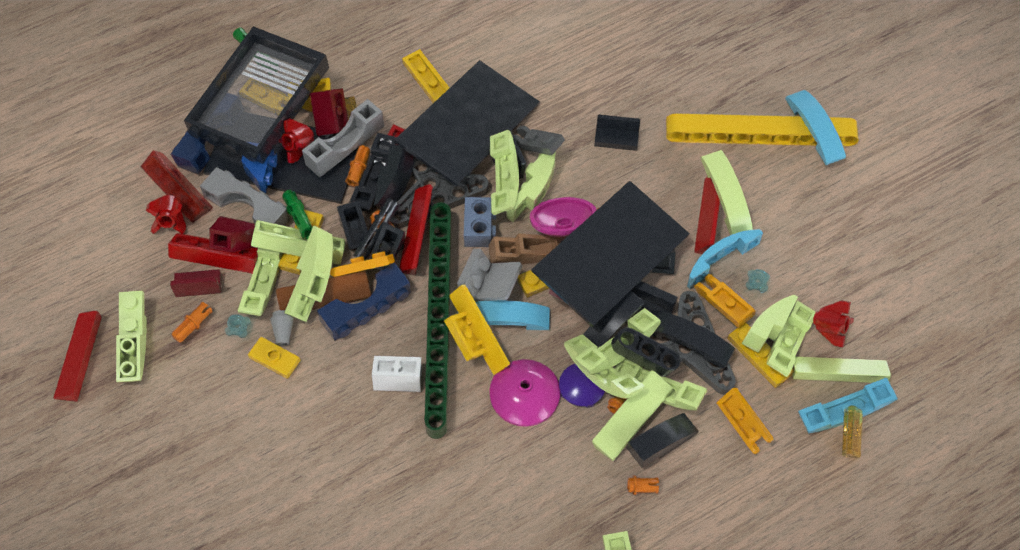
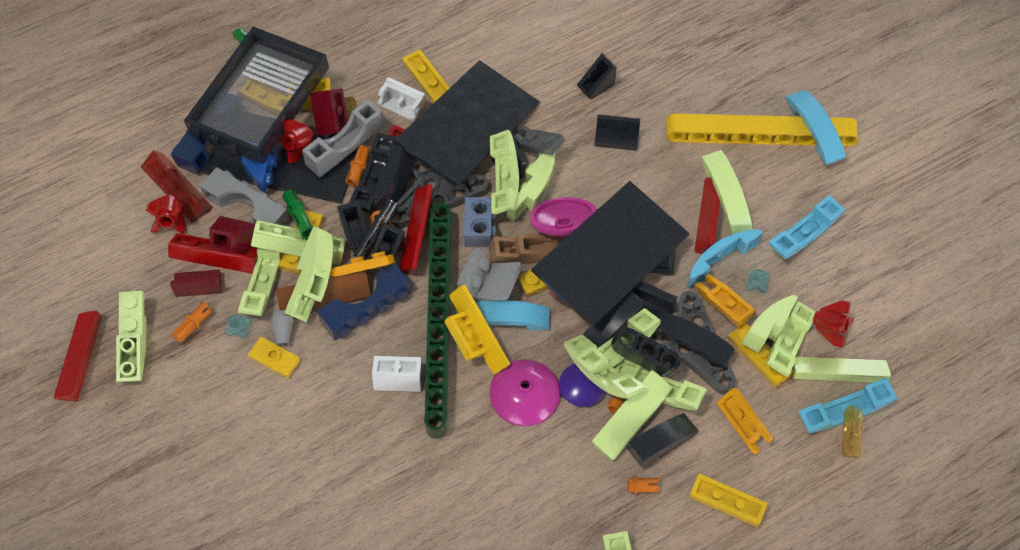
(401, 99): none -> white hinge
(599, 77): none -> black slope
(728, 500): none -> yellow plate
(808, 229): none -> medium azure slope

